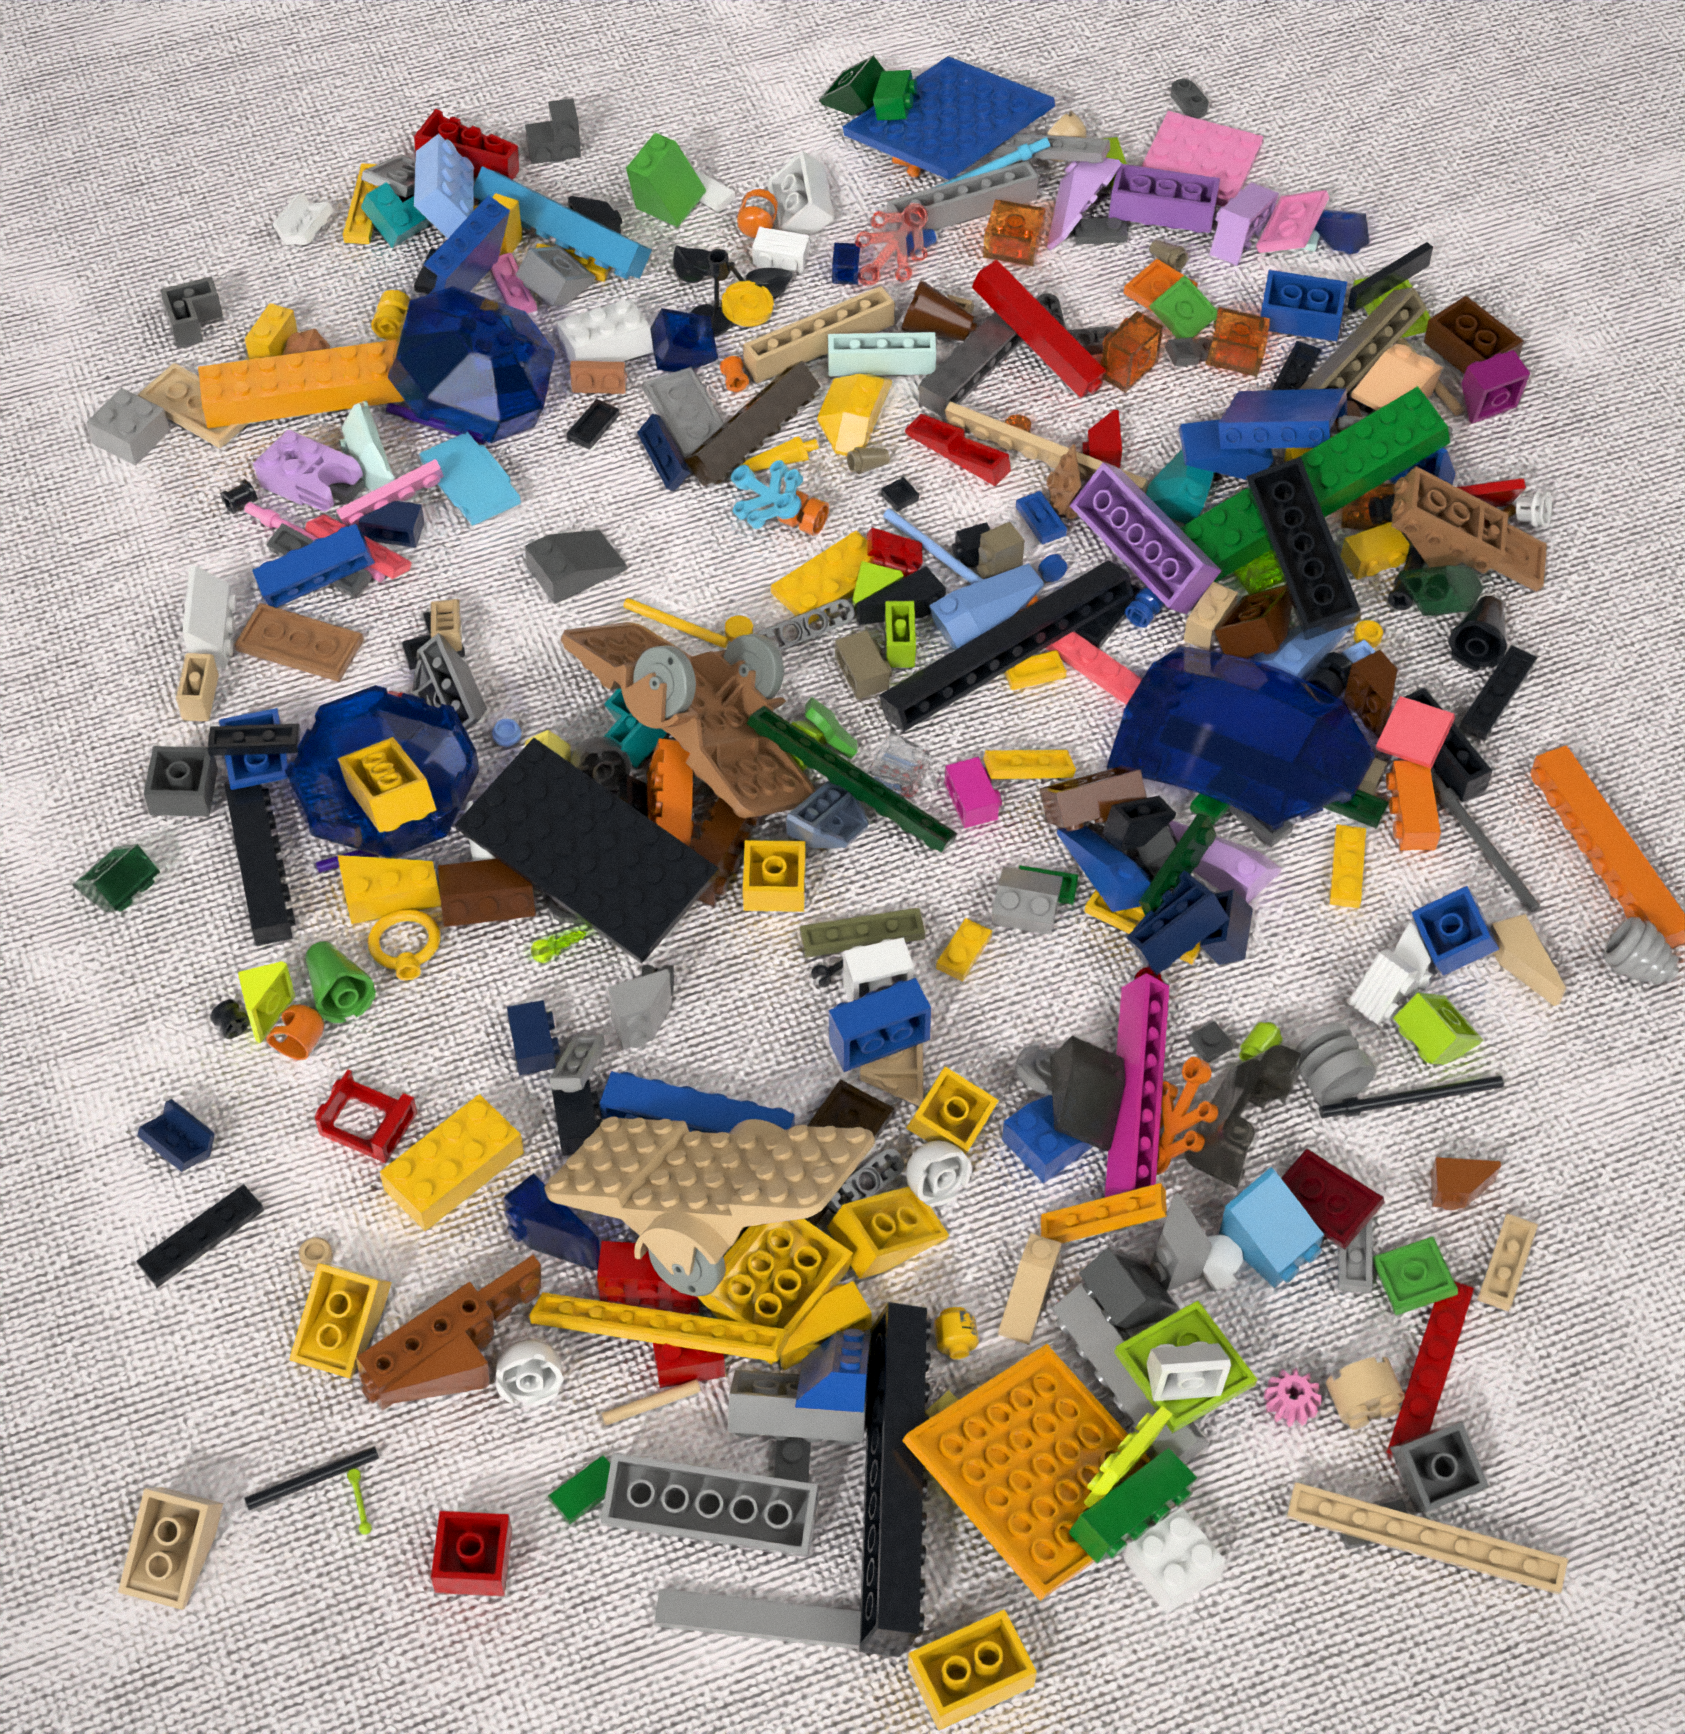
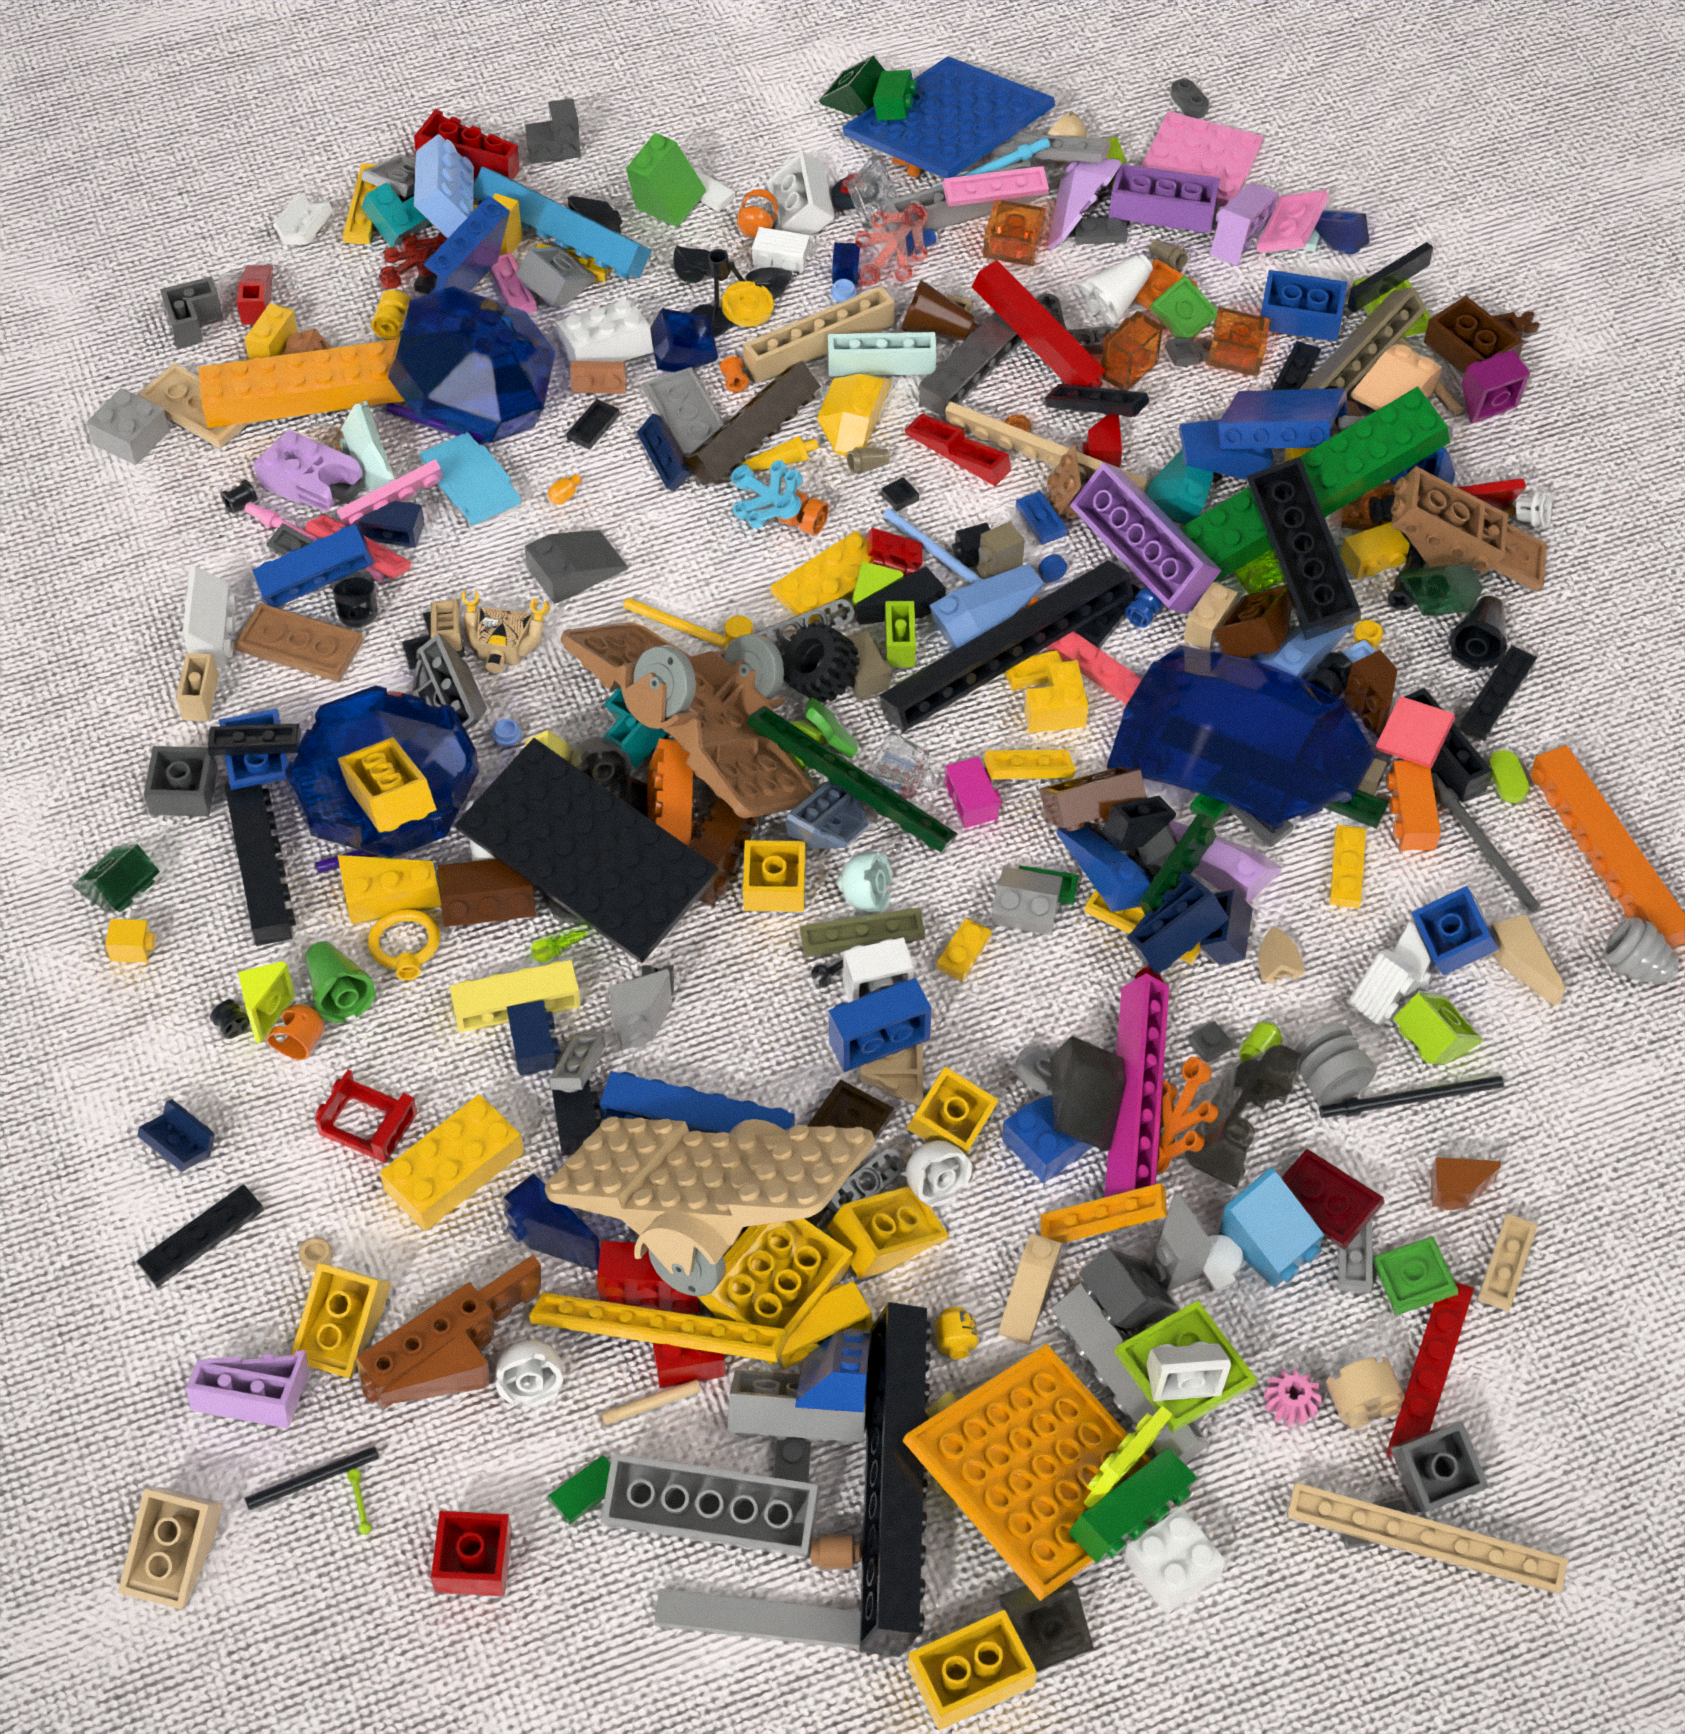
(129, 940): none -> yellow brick
(249, 1389): none -> lavender wedge
(254, 292): none -> red slope
(355, 602): none -> black helmet
(390, 275): none -> clear red plant
(486, 1000): none -> light yellow brick
(503, 634): none -> tan torso
(563, 489): none -> light orange cylinder
(835, 669): none -> black tyre
(835, 1551): none -> medium nougat brick
(843, 290): none -> light blue plate
(865, 191): none -> clear plate
(866, 881): none -> light aqua cylinder
(995, 186): none -> bright pink plate
(1050, 1627): none -> clear smoke slope
(1059, 704): none -> yellow brick
(1097, 400): none -> black plate
(1116, 288): none -> white cone
(1279, 957): none -> tan brick
(1508, 776): none -> lime tile
(1519, 324): none -> reddish brown plate

